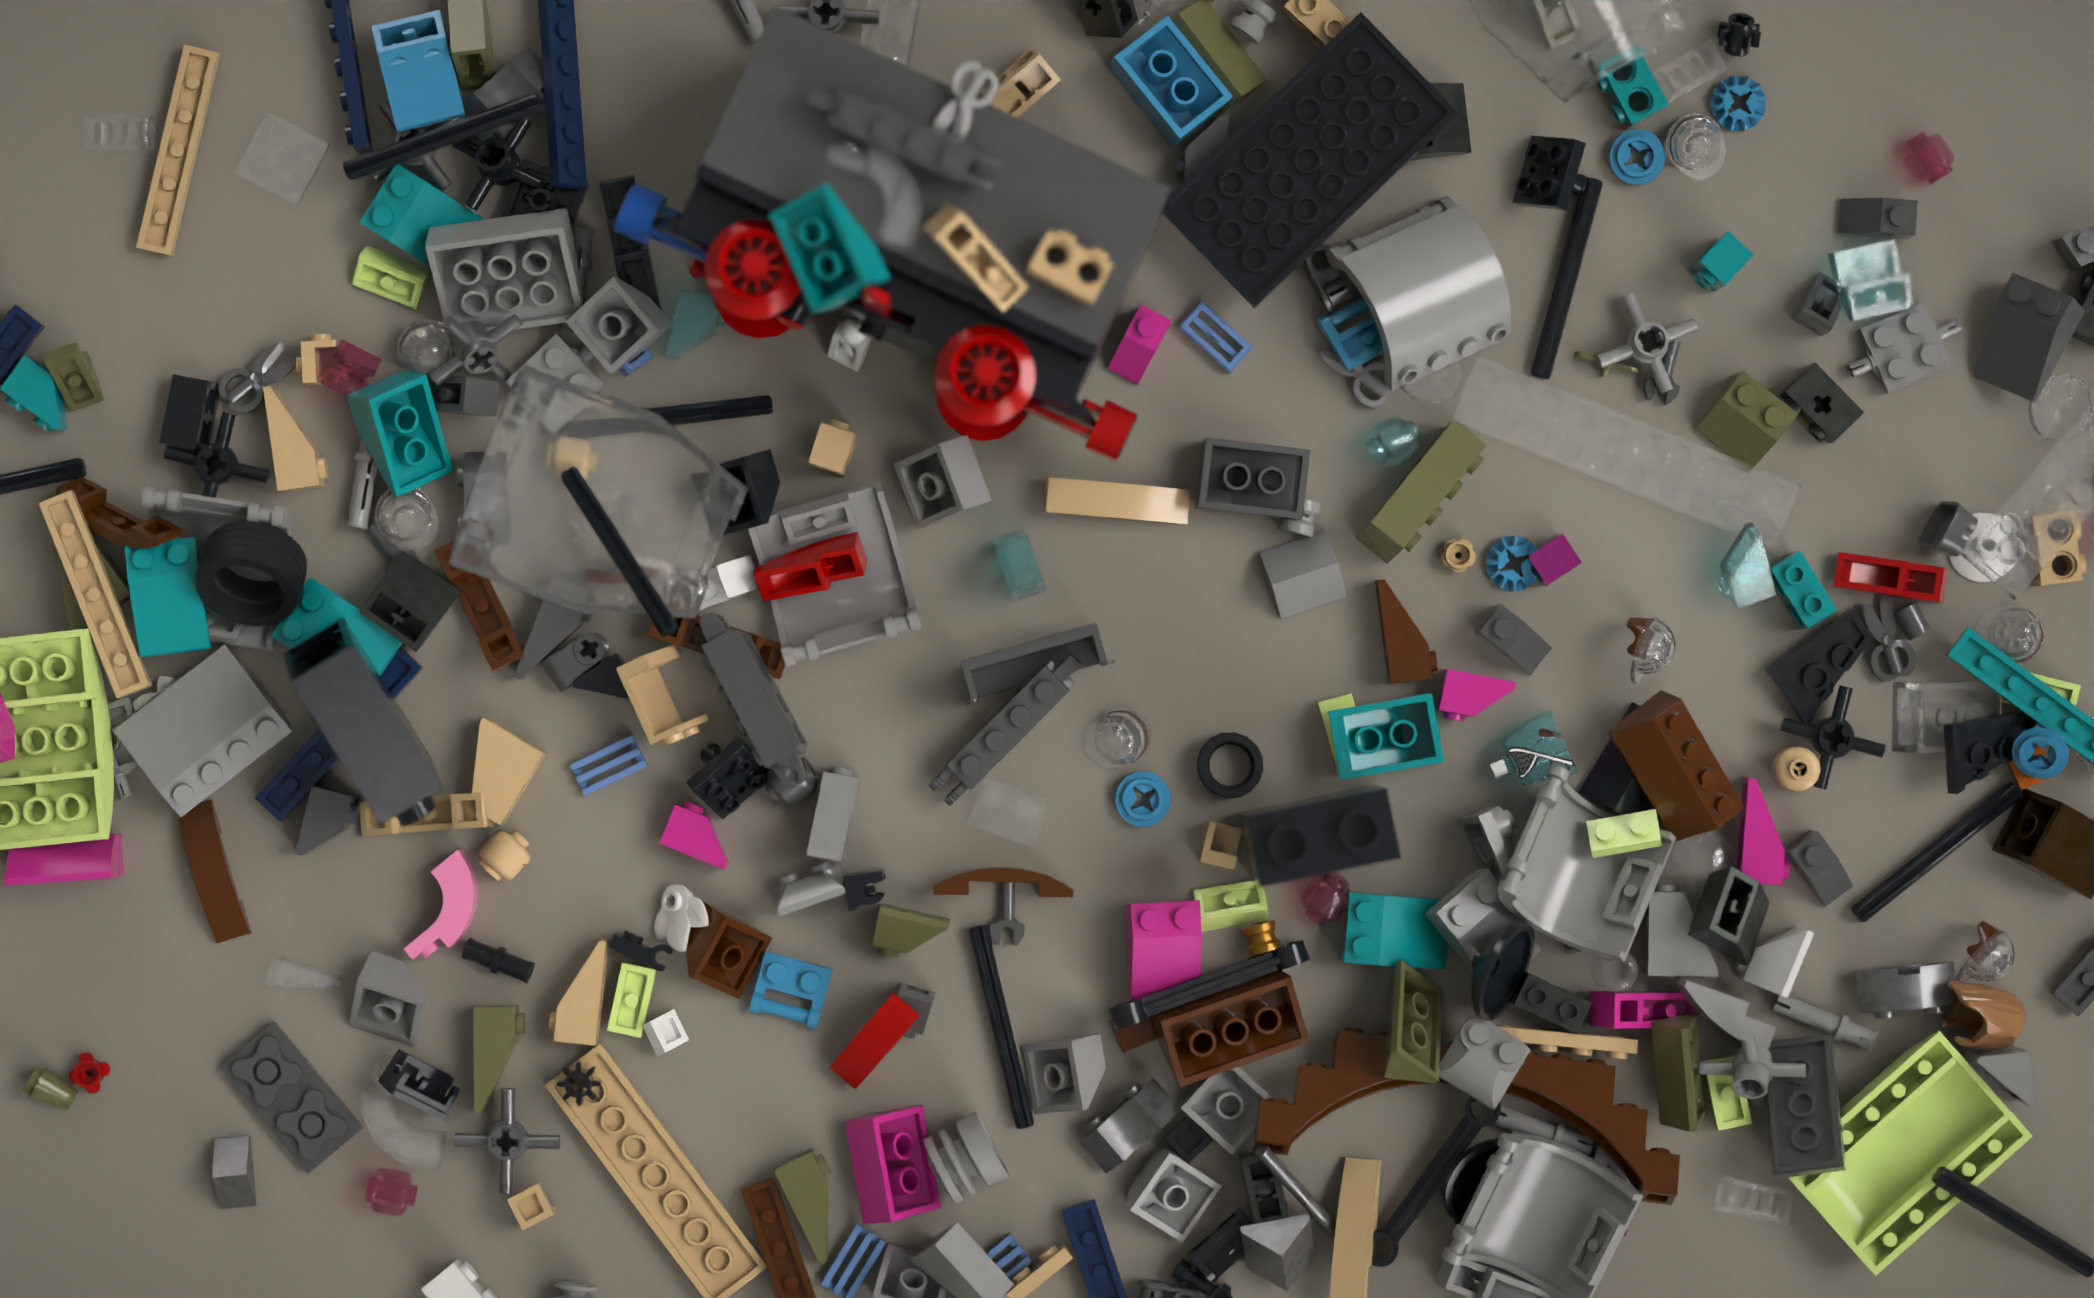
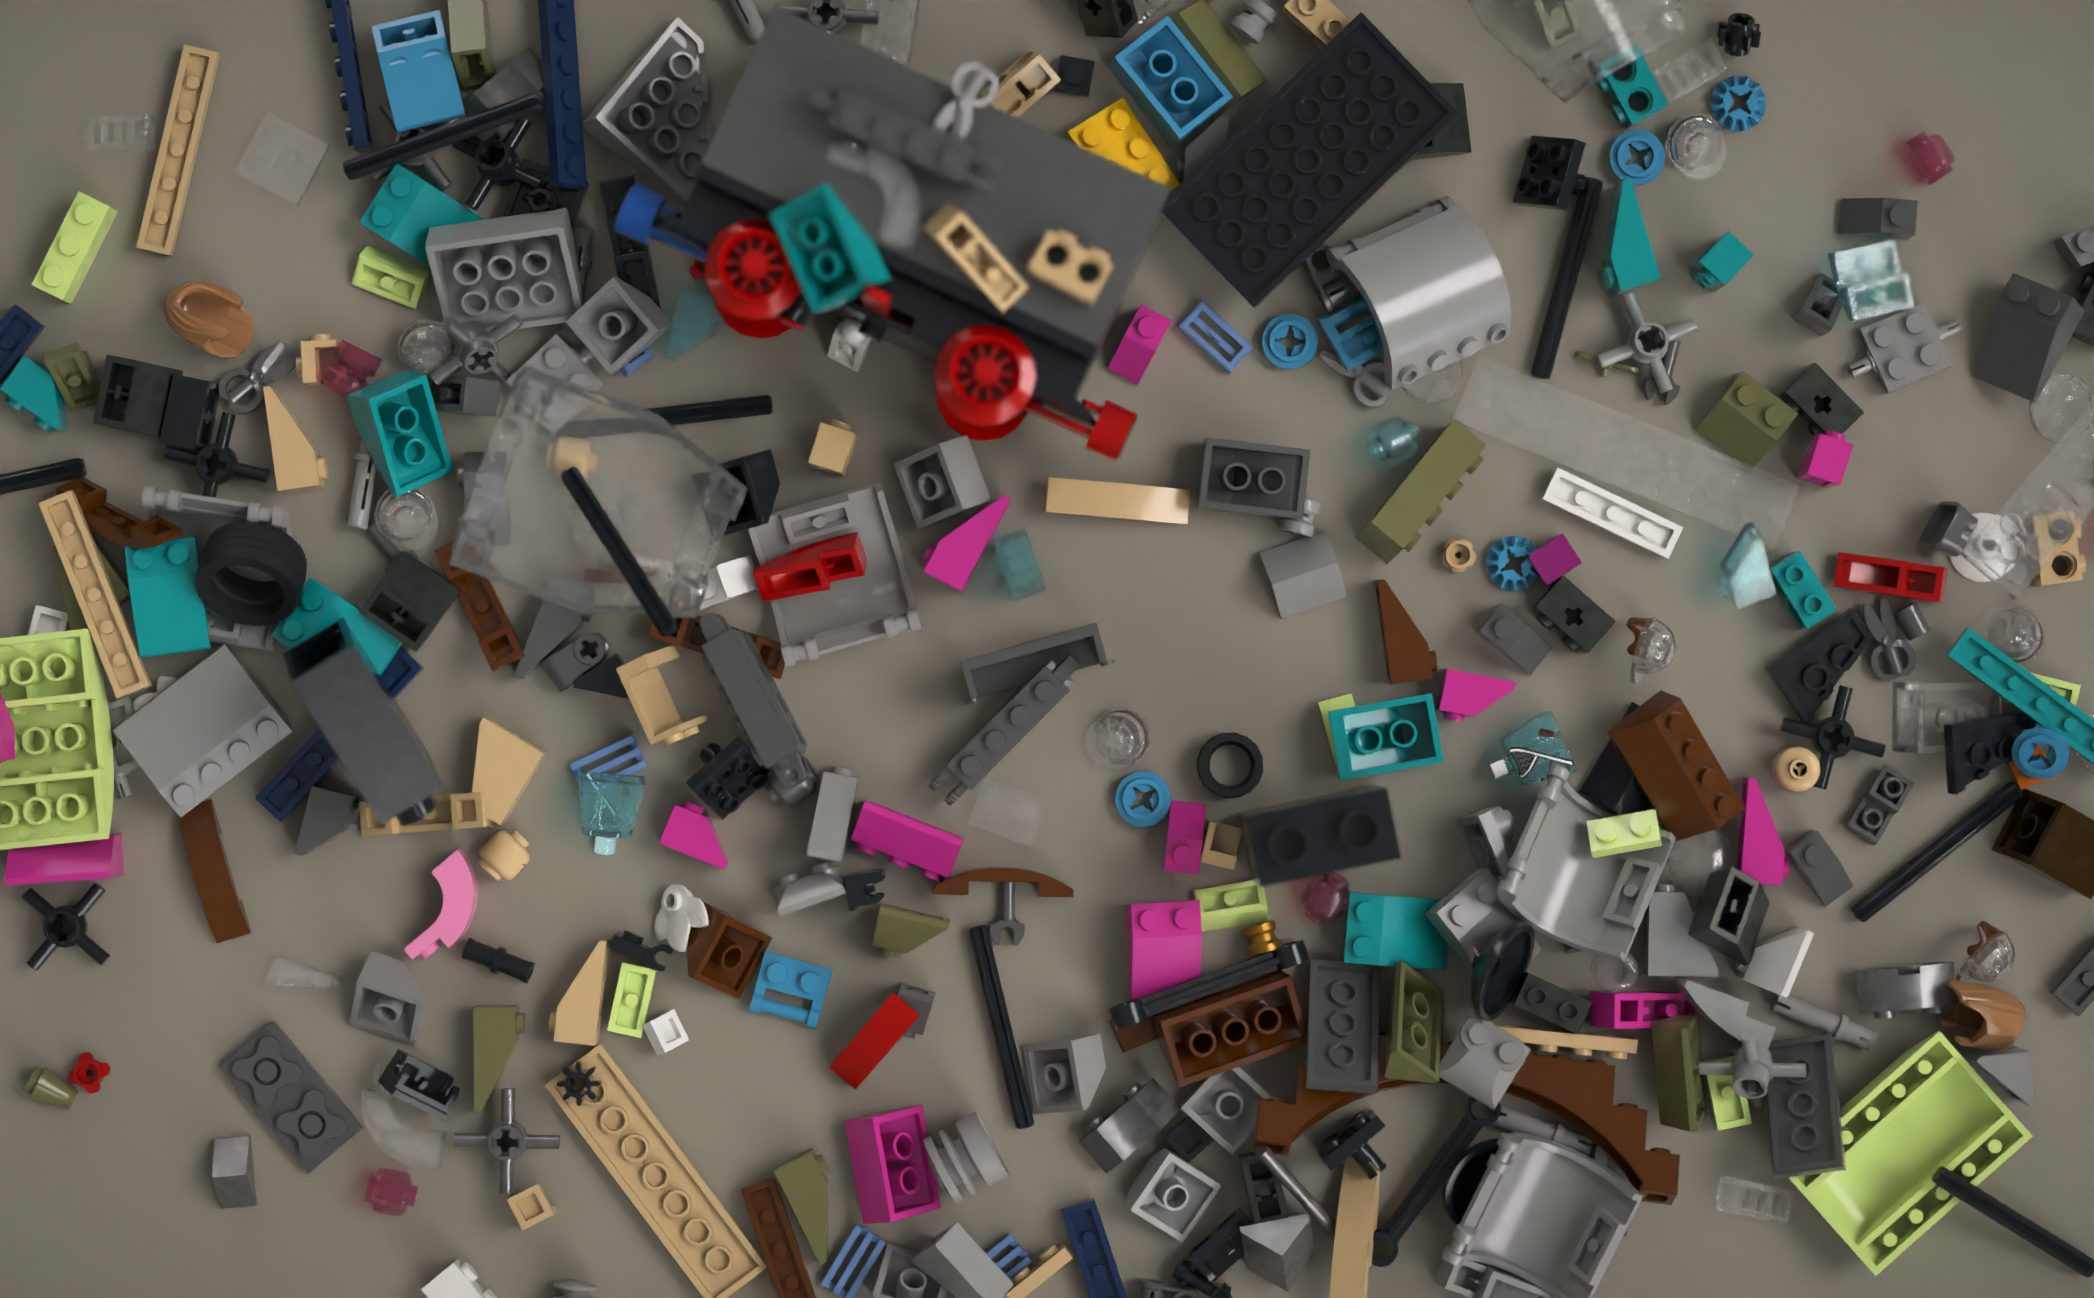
(48, 620): none -> white plate
(52, 926): none -> black bar
(75, 247): none -> yellowish green brick
(133, 395): none -> pearl dark grey slope
(210, 318): none -> medium nougat hair
(609, 806): none -> clear light blue torso
(658, 112): none -> light grey slope
(906, 840): none -> dark pink slope
(961, 549): none -> dark pink slope
(1074, 75): none -> black plate
(1122, 139): none -> yellow plate
(1184, 837): none -> dark pink slope
(1301, 330): none -> dark azure gear
(1342, 1026): none -> dark grey plate
(1354, 1143): none -> black plate
(1592, 619): none -> pearl dark grey brick
(1612, 513): none -> white plate
(1627, 253): none -> teal slope
(1825, 460): none -> dark pink slope
(1879, 805): none -> dark grey slope

